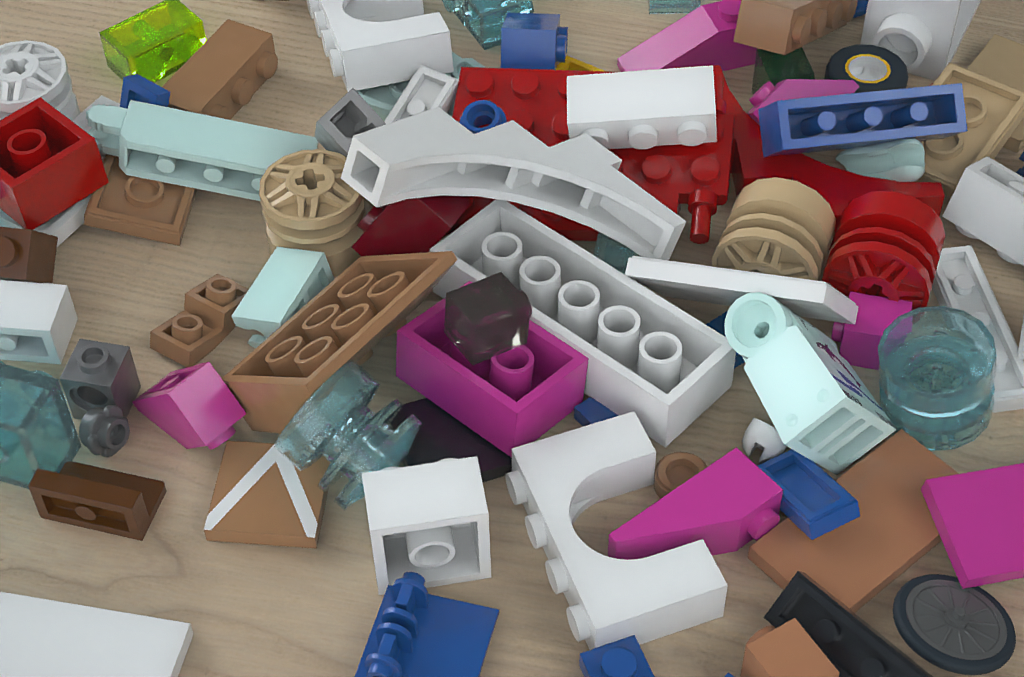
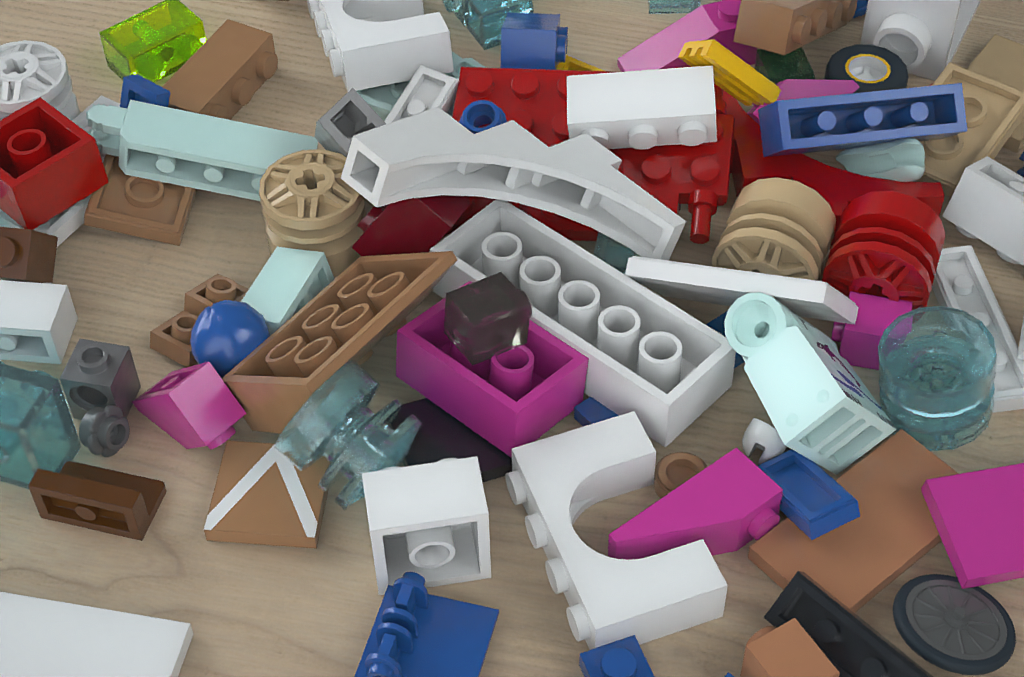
(227, 334): none -> blue hair
(731, 72): none -> yellow tile

